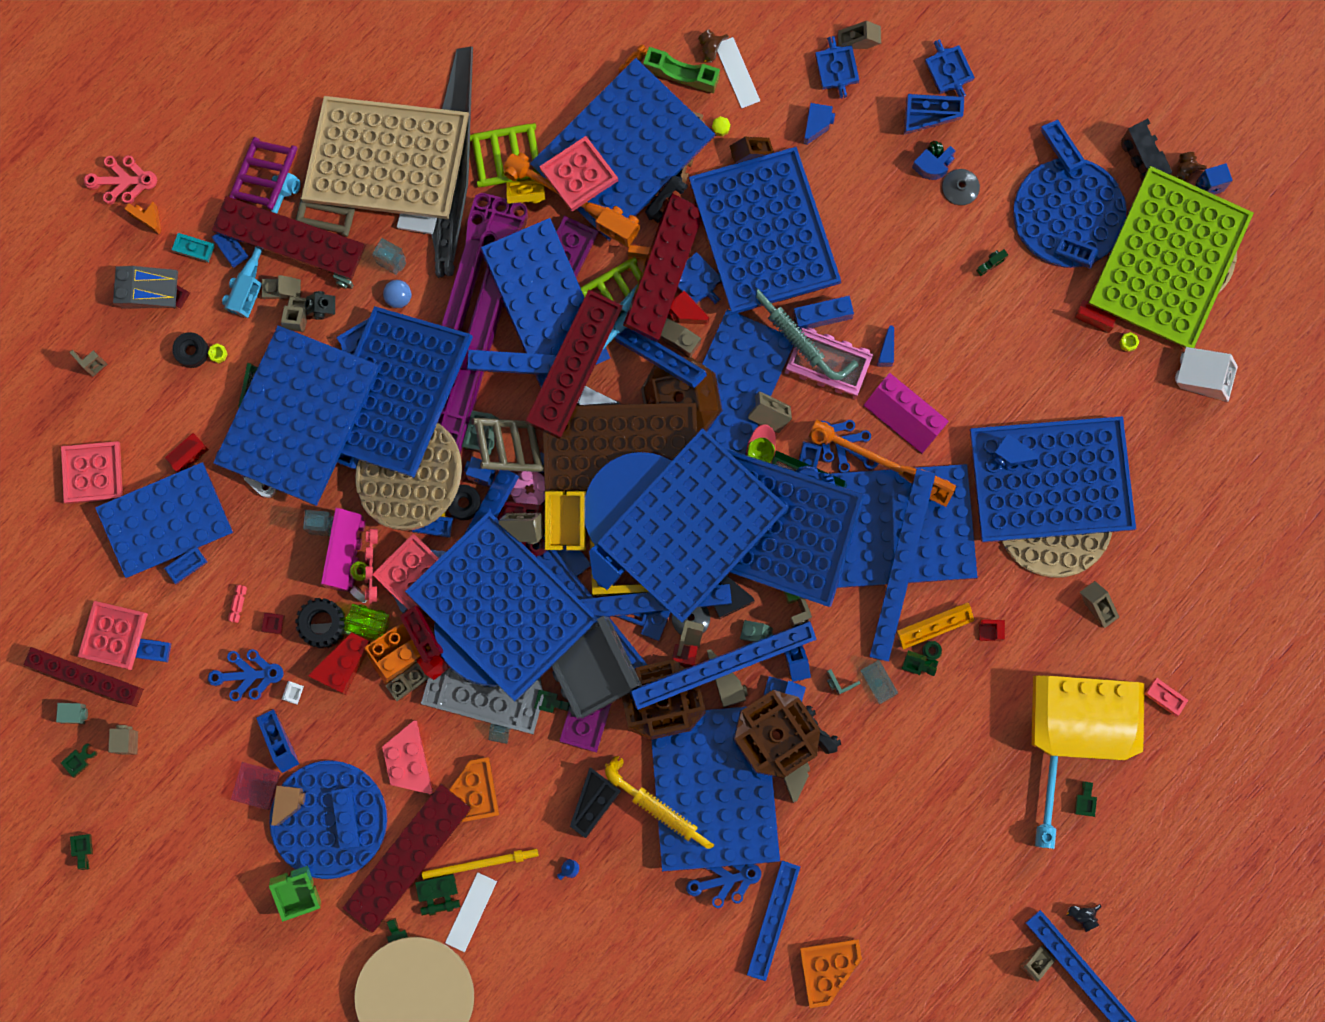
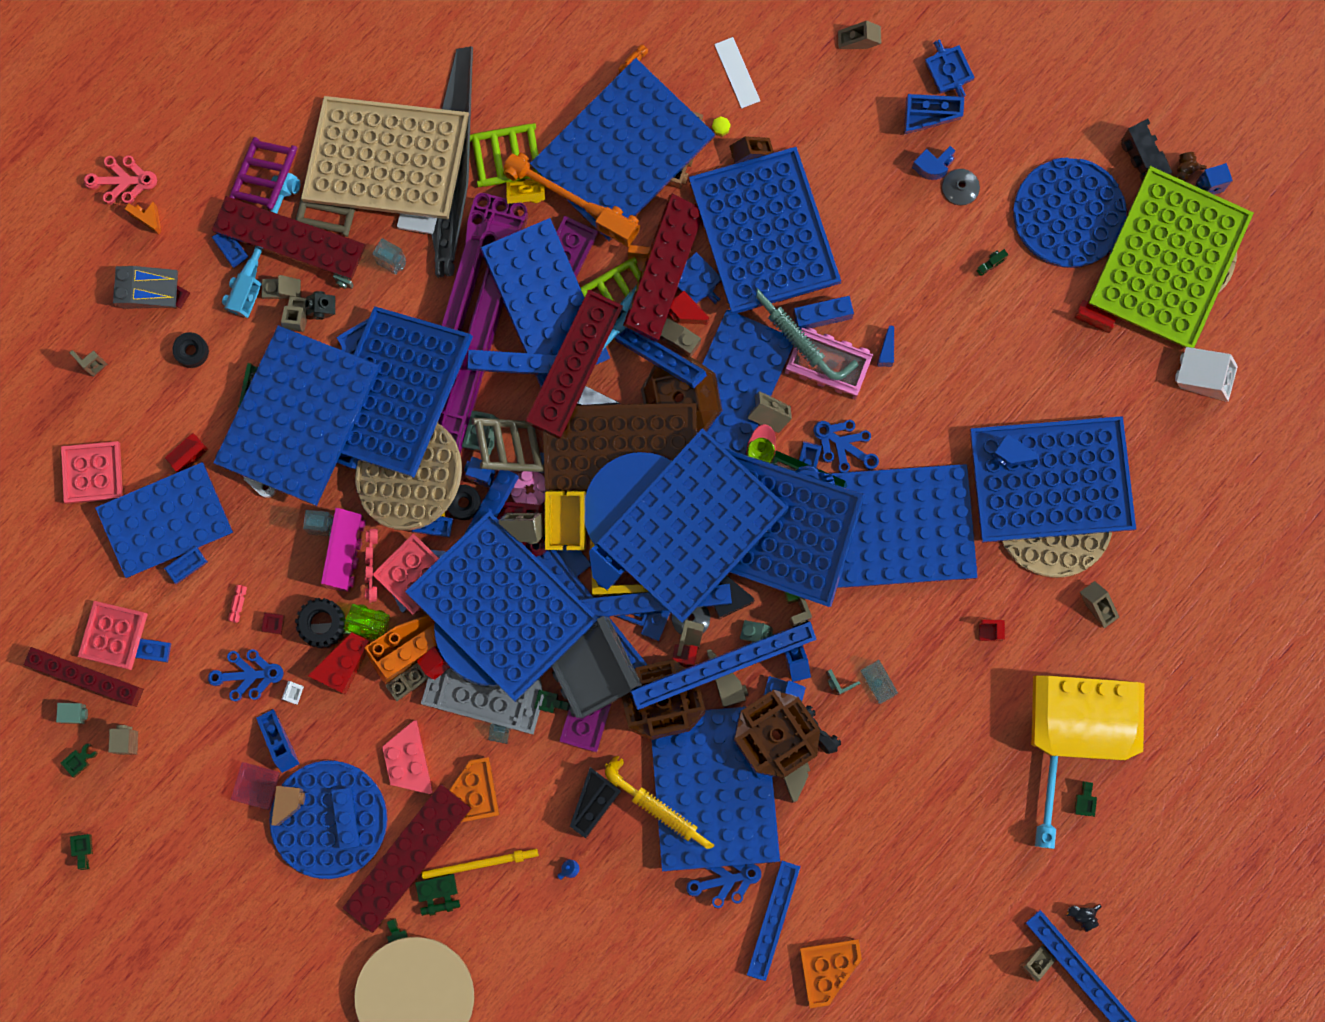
(193, 247): teal plate -> none
(217, 353): neon yellow tile -> none
(294, 893): bright green piece -> none
(358, 594): white tile -> none
(360, 565): lime plate -> none
(397, 294): medium blue hair -> none
(421, 634): dark red plate -> none
(471, 912): white sticker -> none
(578, 173): coral plate -> none
(673, 184): black piece -> none
(697, 76): bright green arch -> none
(710, 44): reddish brown animal -> none
(818, 121): blue slope -> none
(824, 433): orange bar -> none
(837, 67): blue plate -> none
(902, 564): blue plate -> none
(906, 413): dark pink slope -> none
(916, 663): dark green plate -> none
(935, 626): light orange plate -> none
(936, 148): dark green plate -> none
(938, 650): dark green plate -> none
(1063, 146): blue plate -> none
(1074, 257): blue slope -> none
(1129, 342): neon yellow tile -> none
(1166, 697): coral plate -> none

